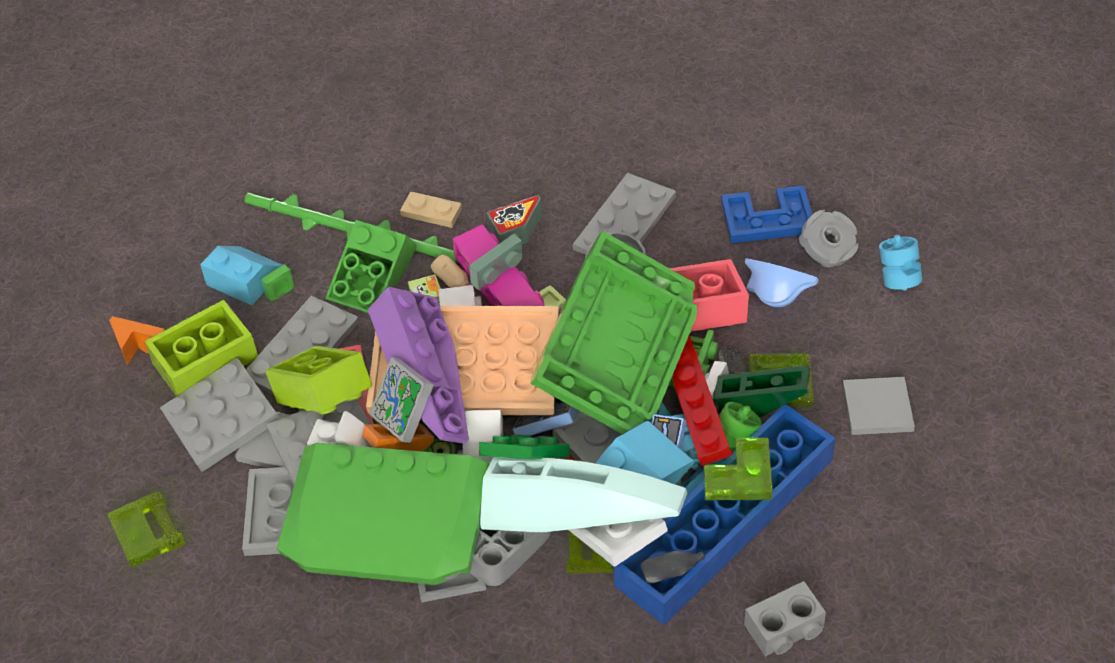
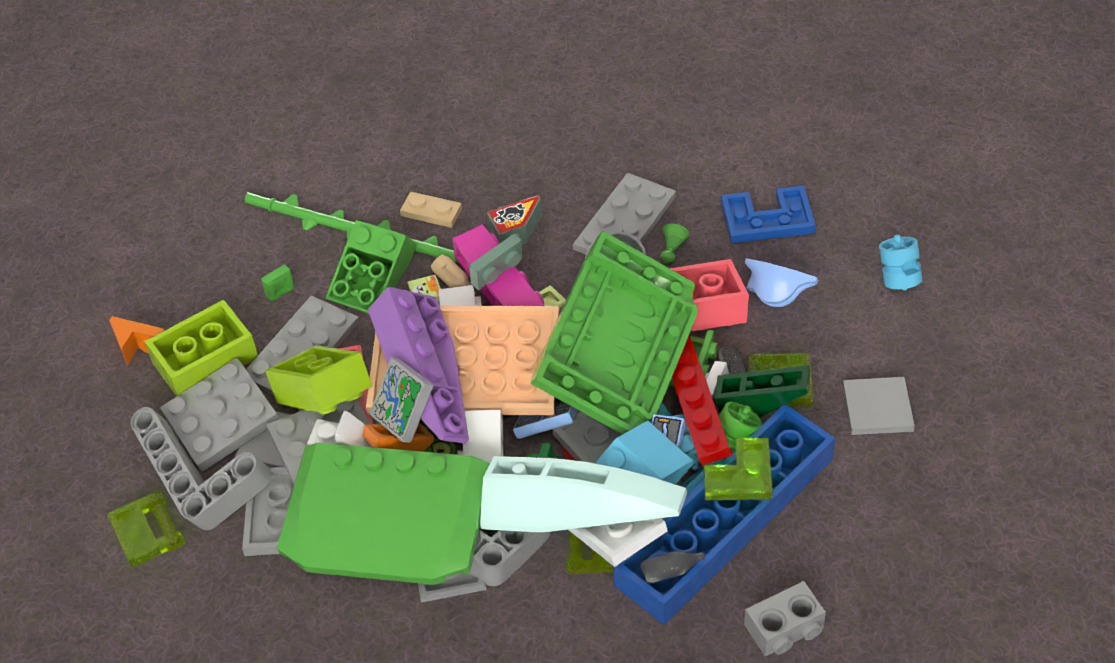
(198, 501): none -> light grey beam
(237, 272): medium azure slope -> none
(524, 447): green plate -> none
(674, 237): none -> bright green piece
(822, 250): light grey plate -> none

